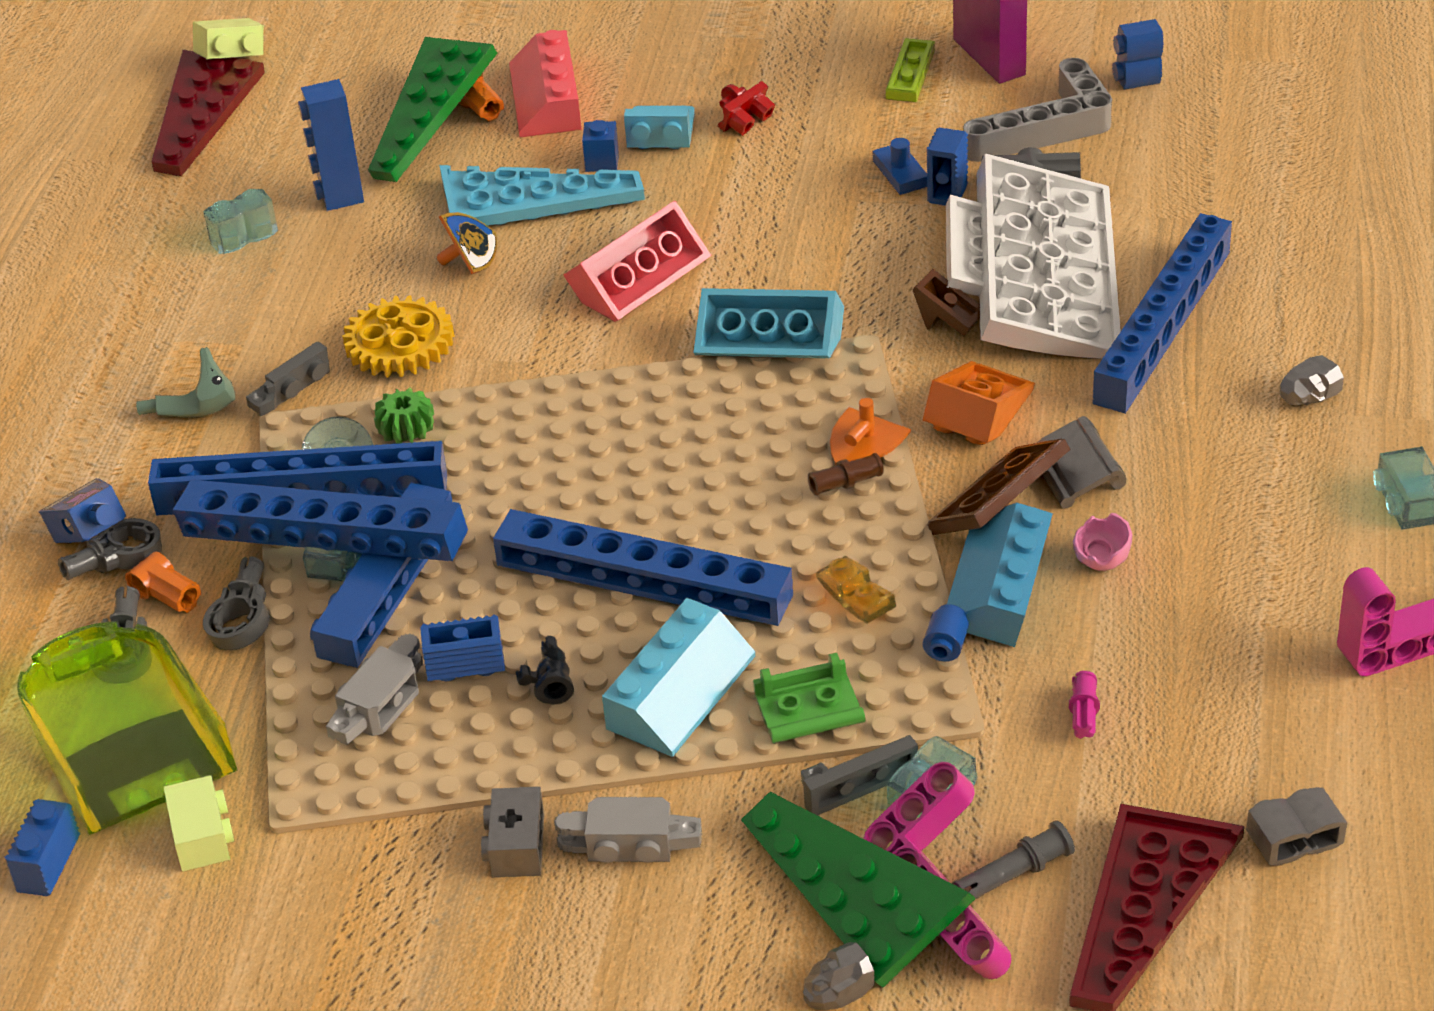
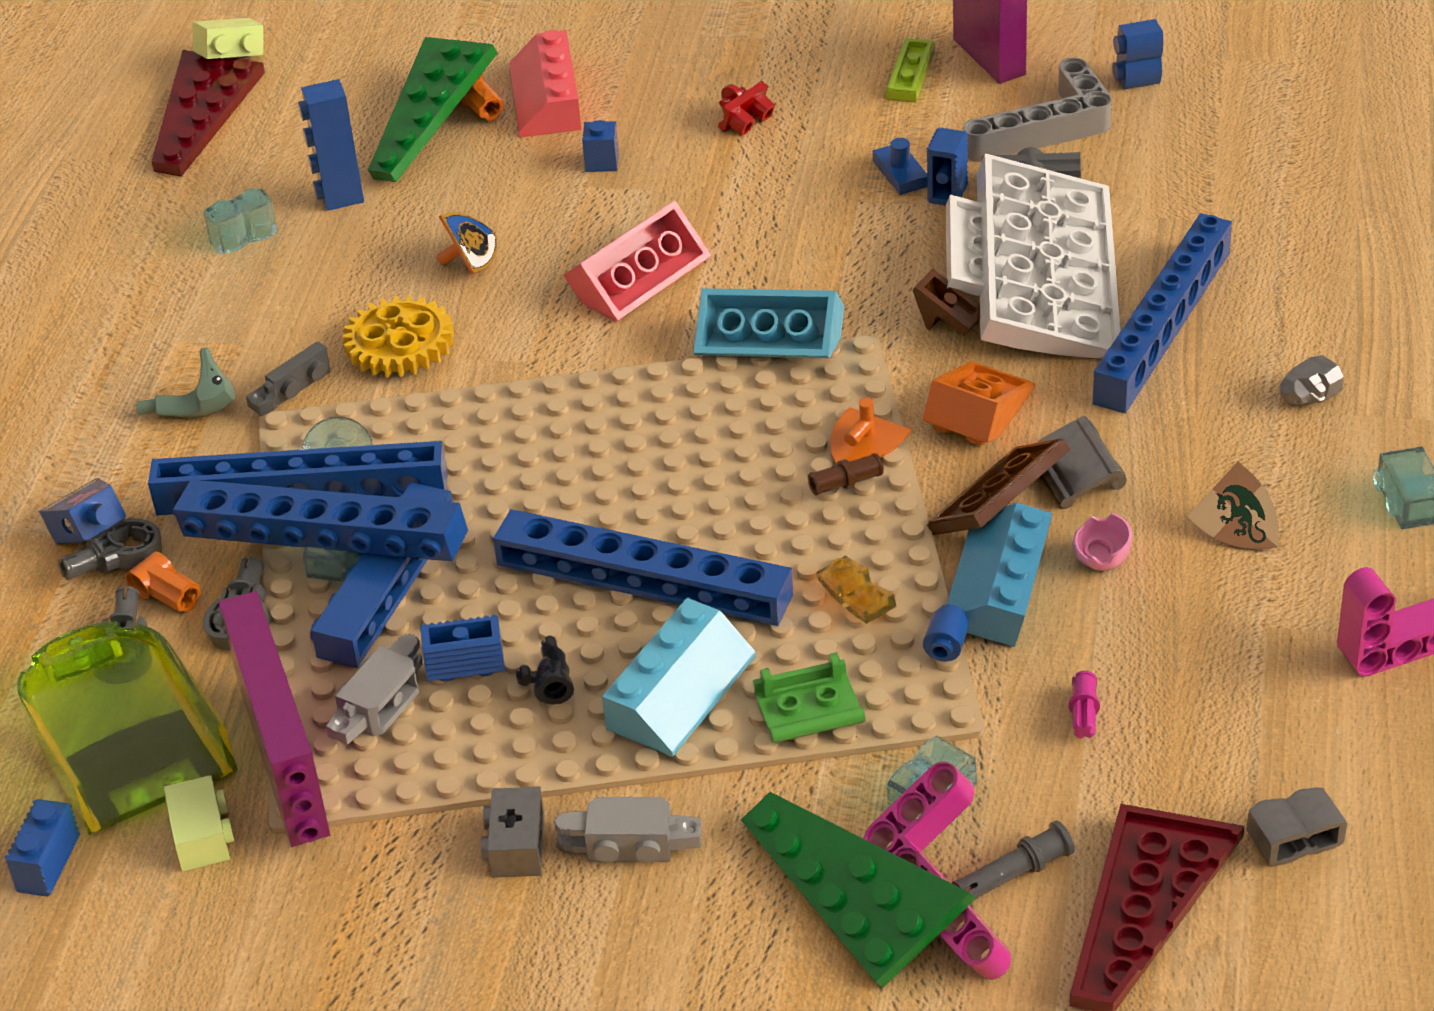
(275, 719): none -> magenta brick
(404, 416): bright green gear -> none
(535, 192): medium azure wing -> none
(659, 126): medium azure bracket -> none
(839, 978): flat silver rock -> none
(854, 778): dark grey hinge -> none
(1238, 512): none -> shield

